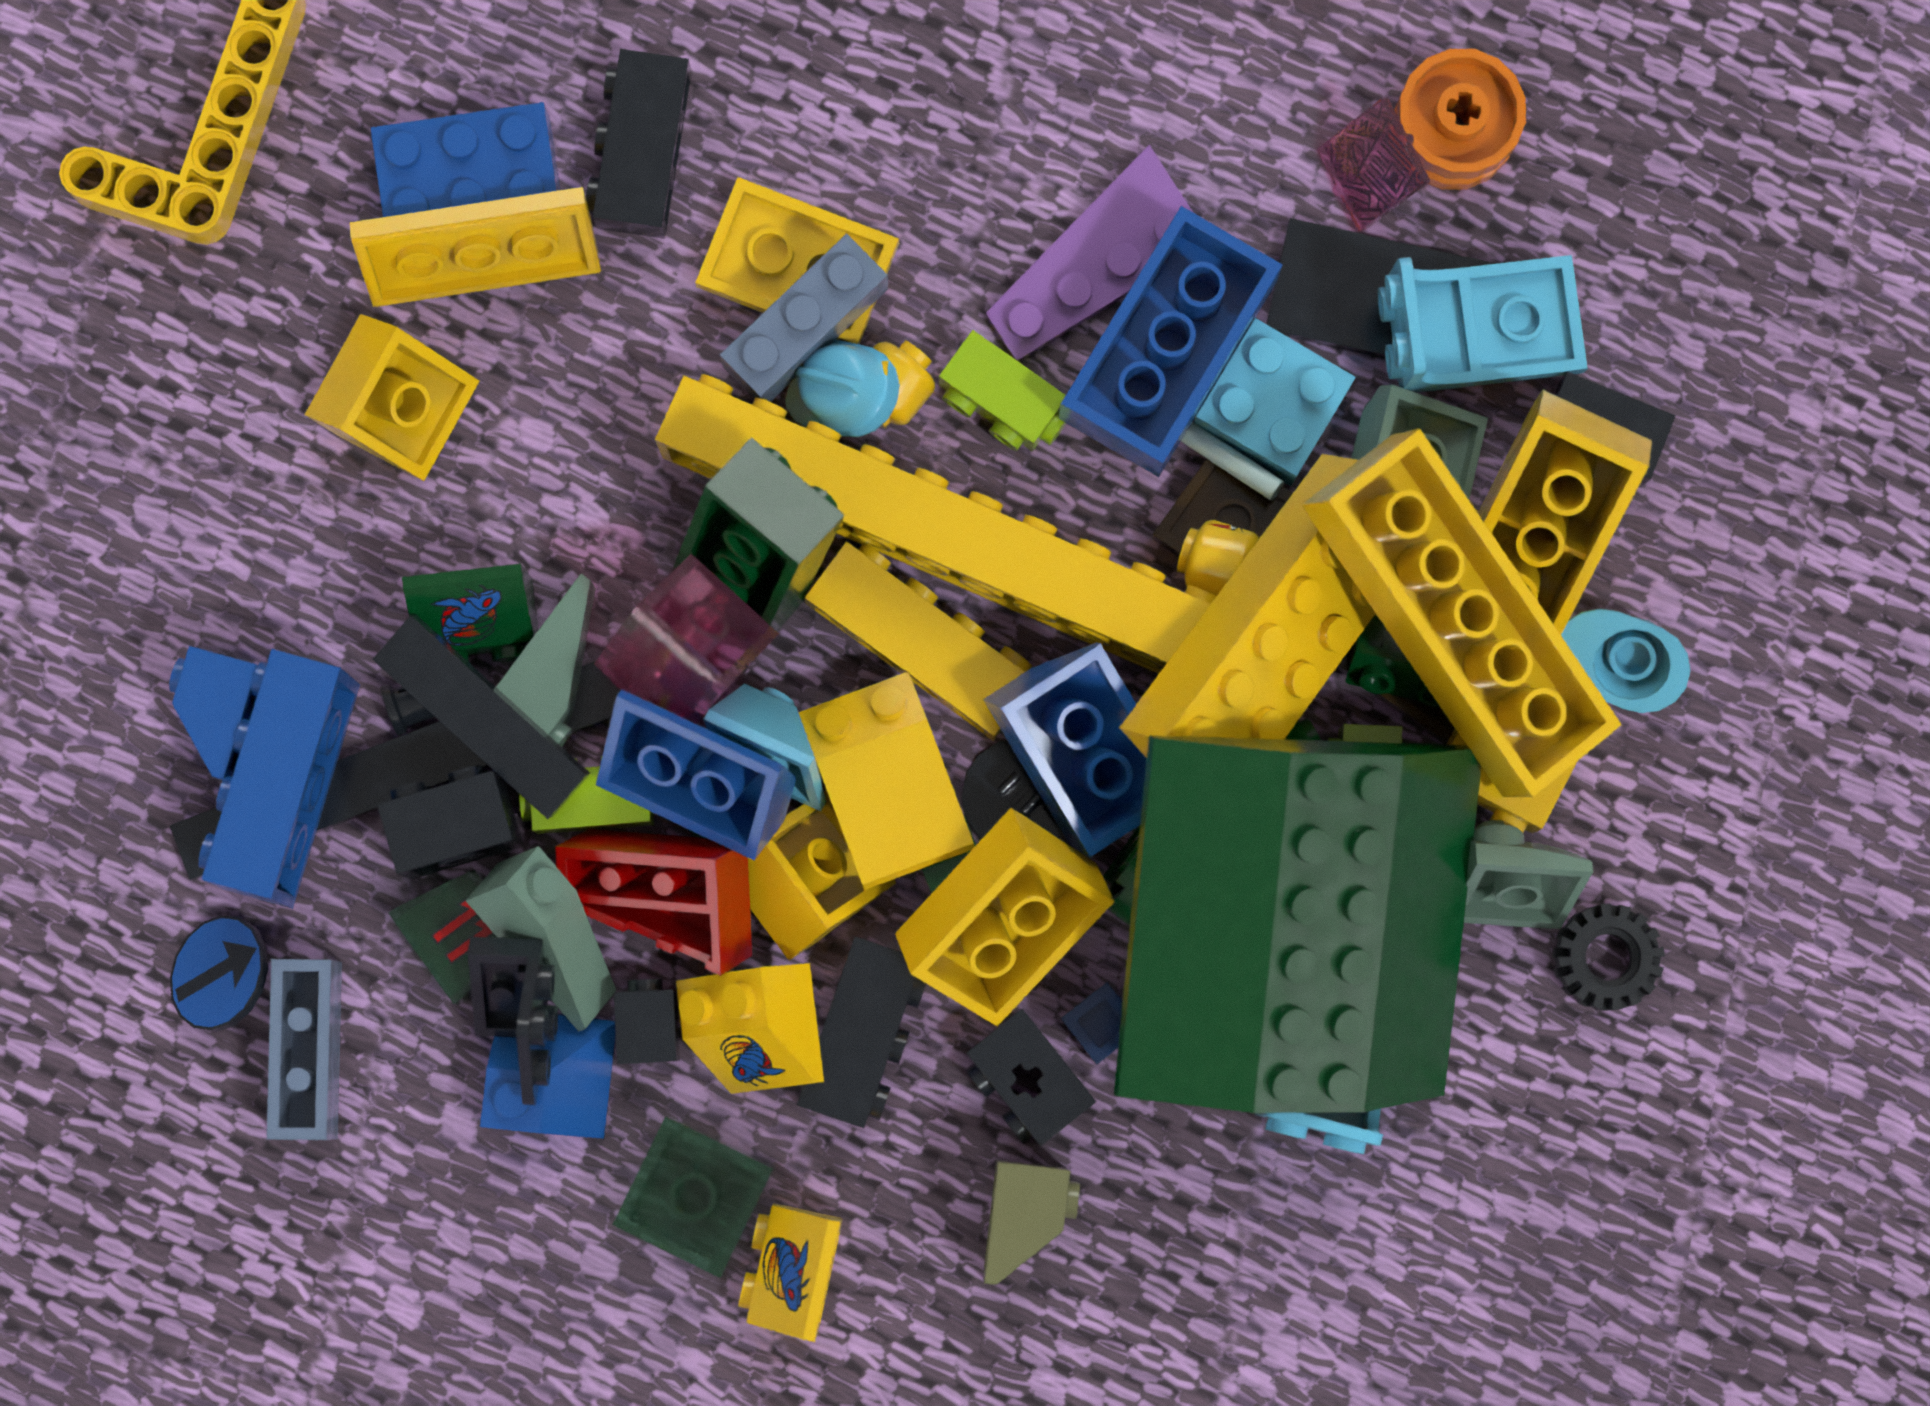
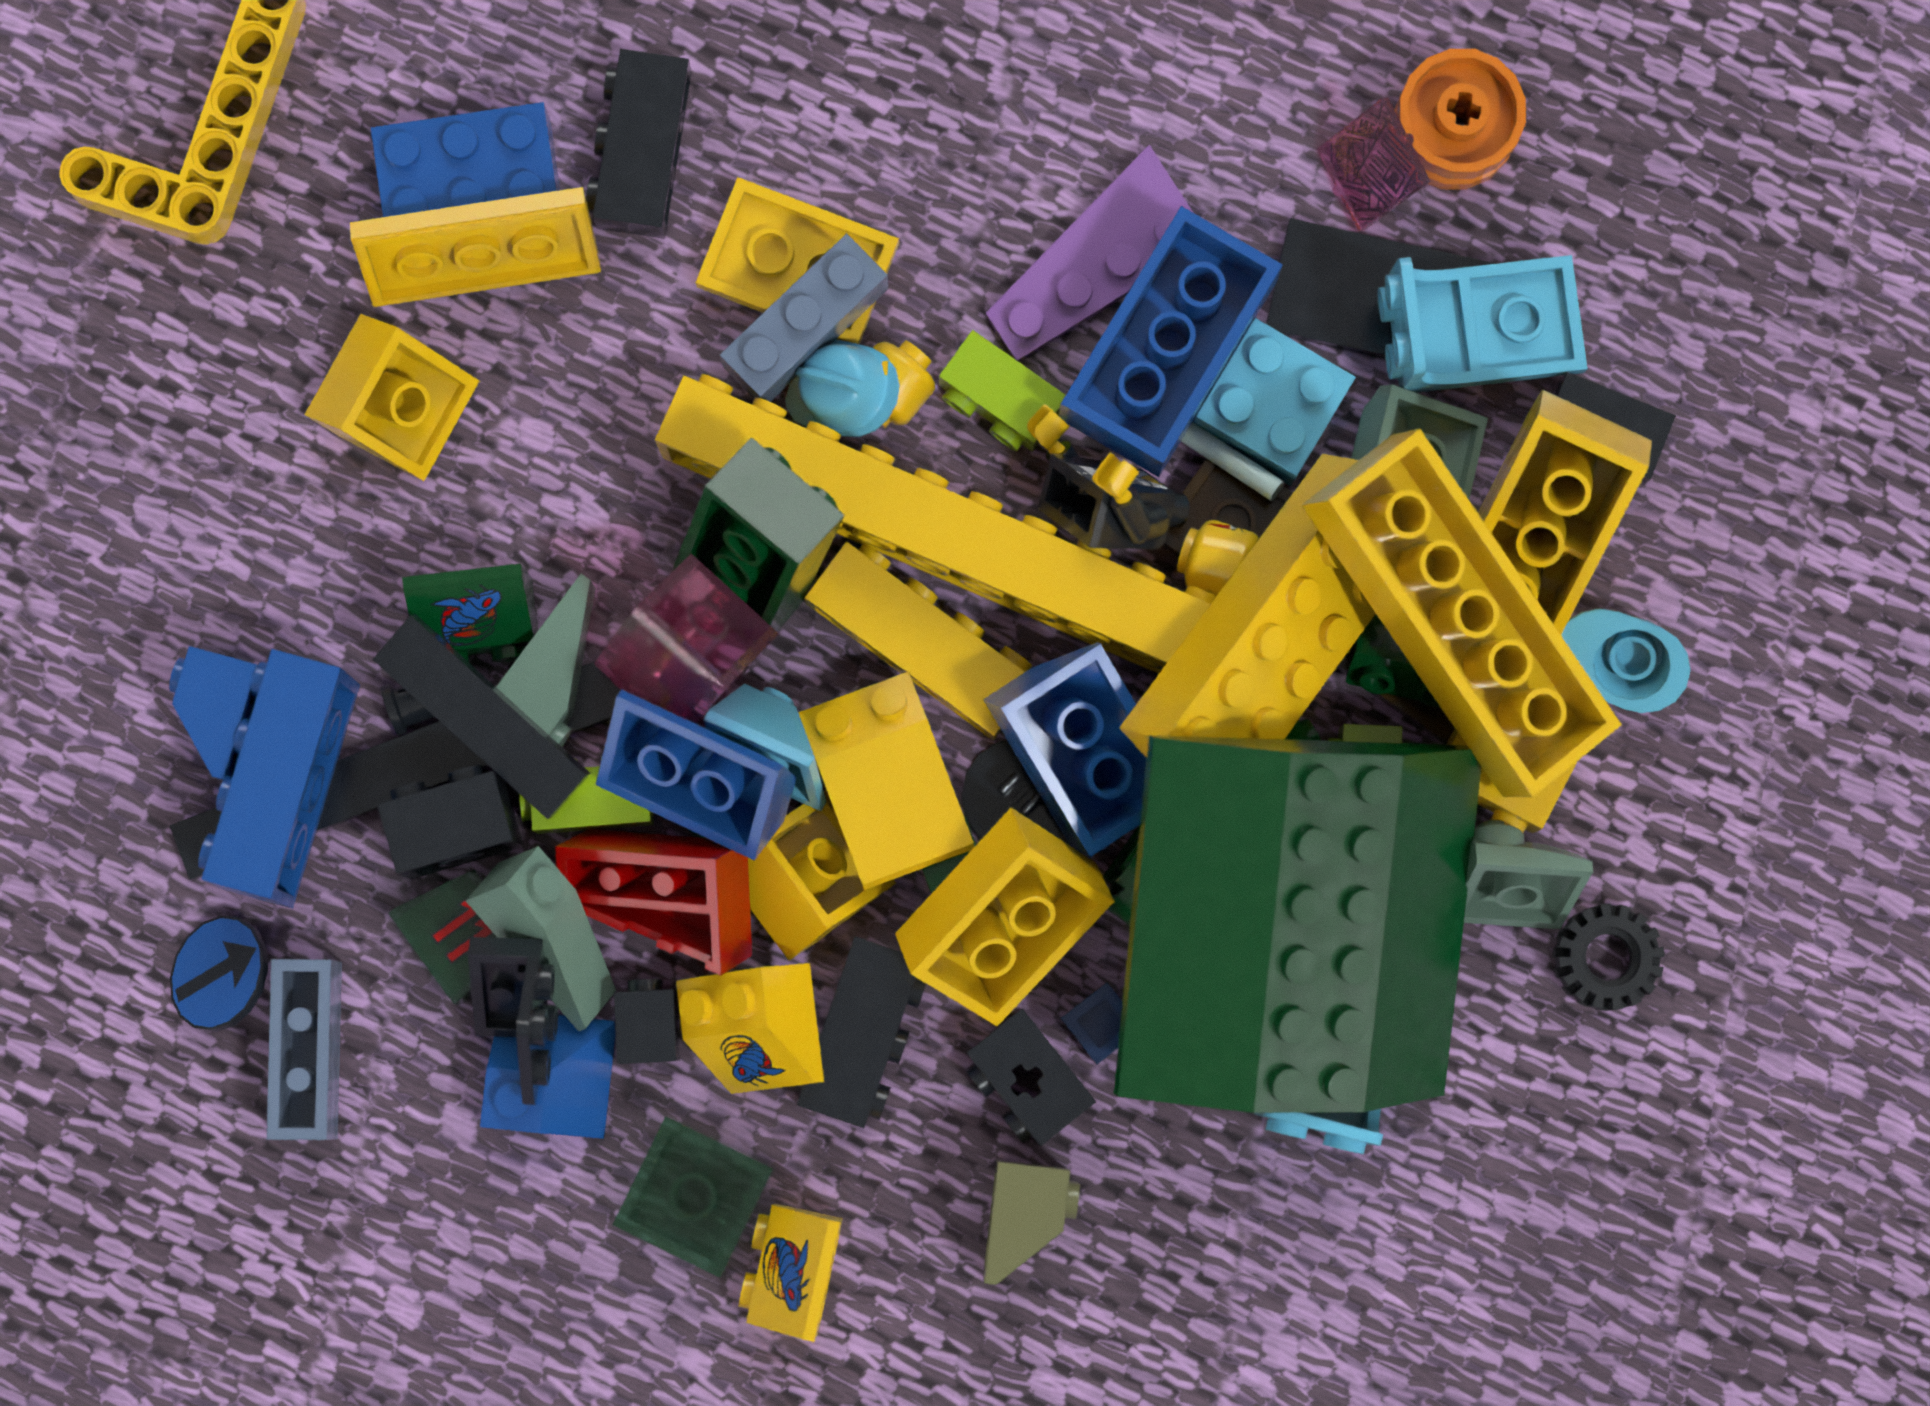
(1103, 500): none -> black torso

